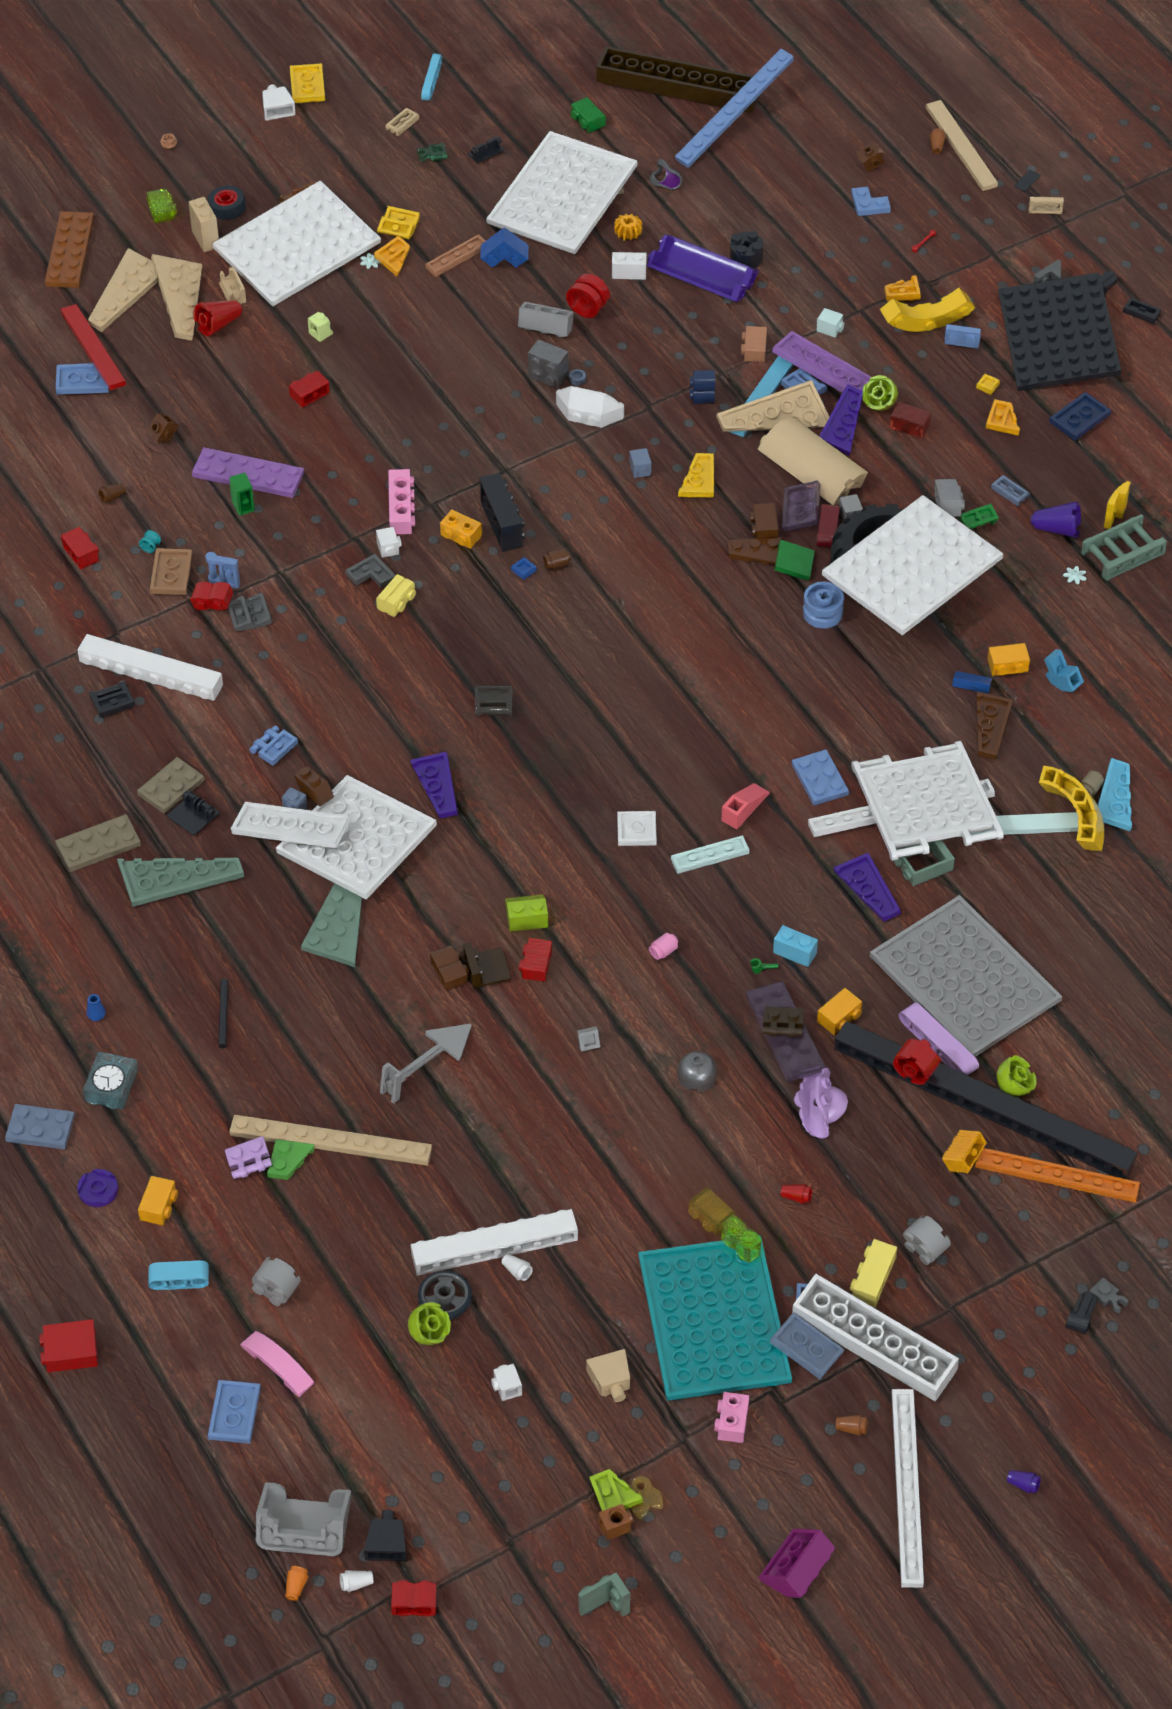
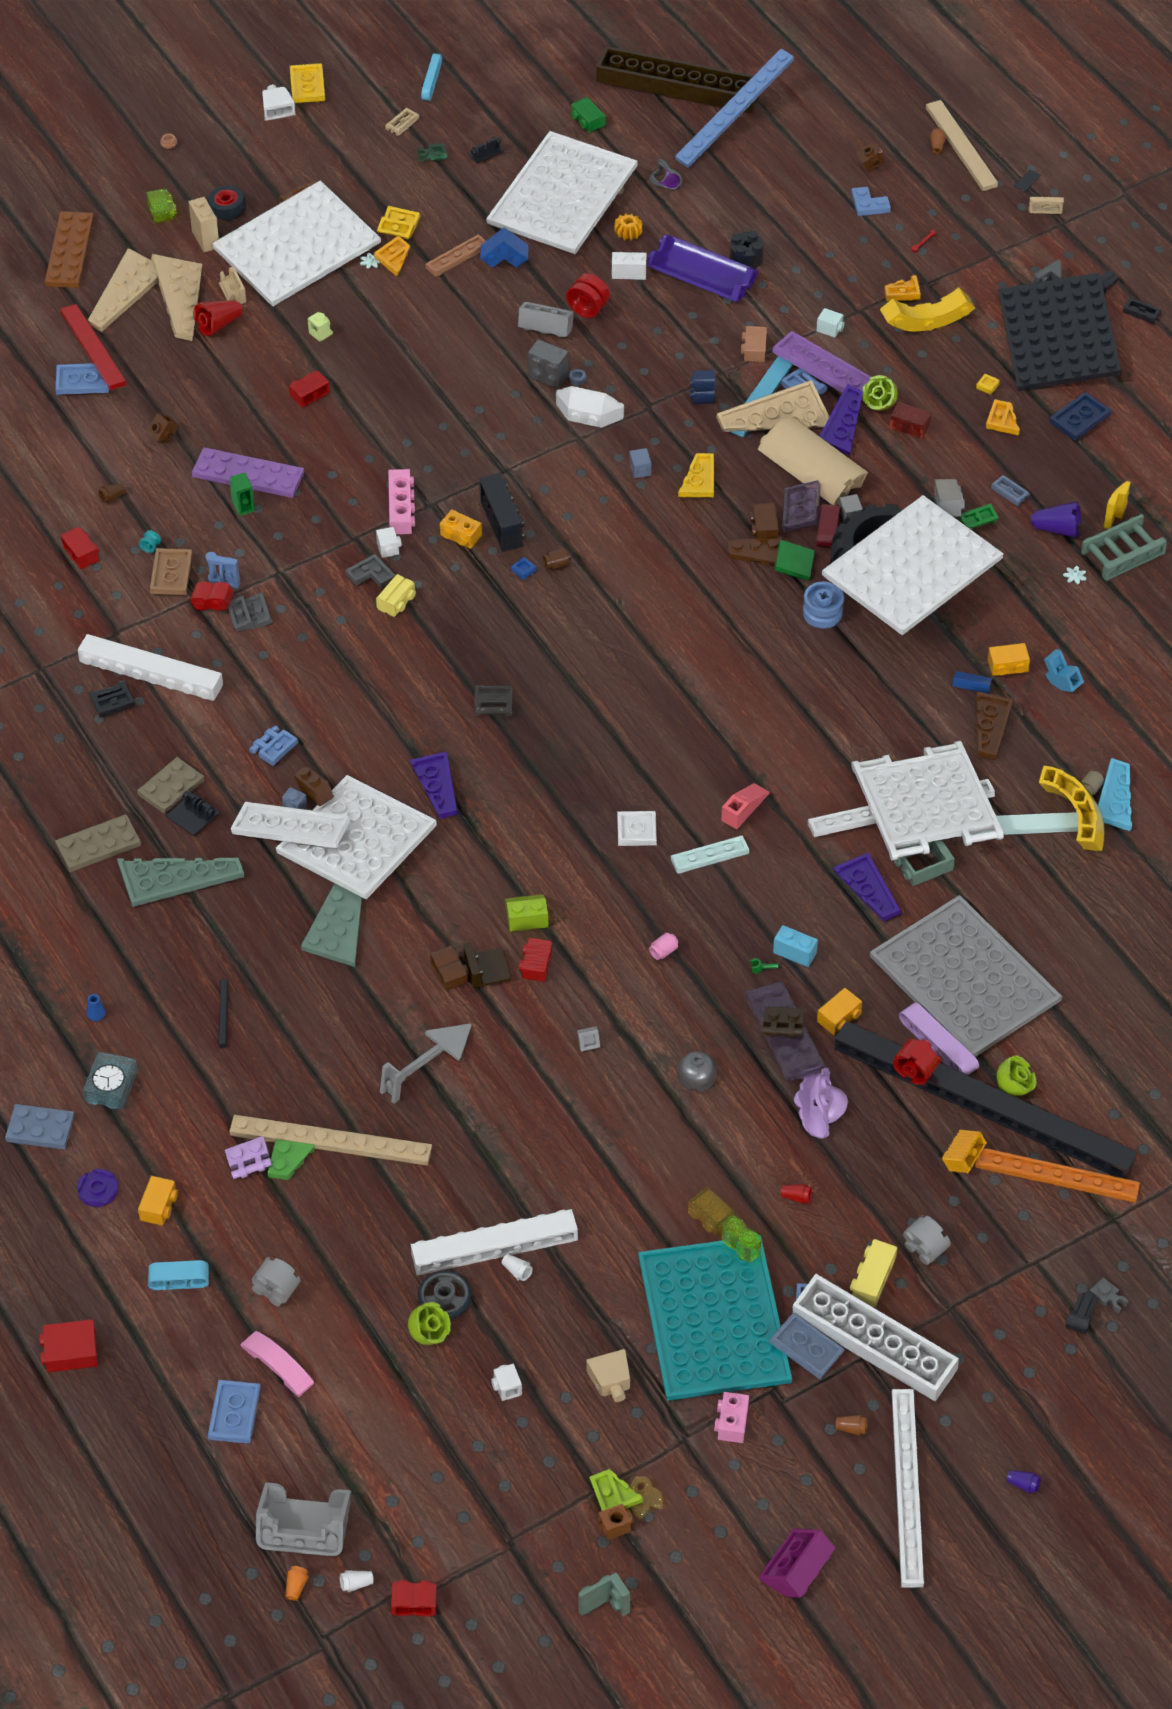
(385, 1539): black torso -> none
(820, 777): medium blue plate -> none
(962, 336): medium blue bracket -> none

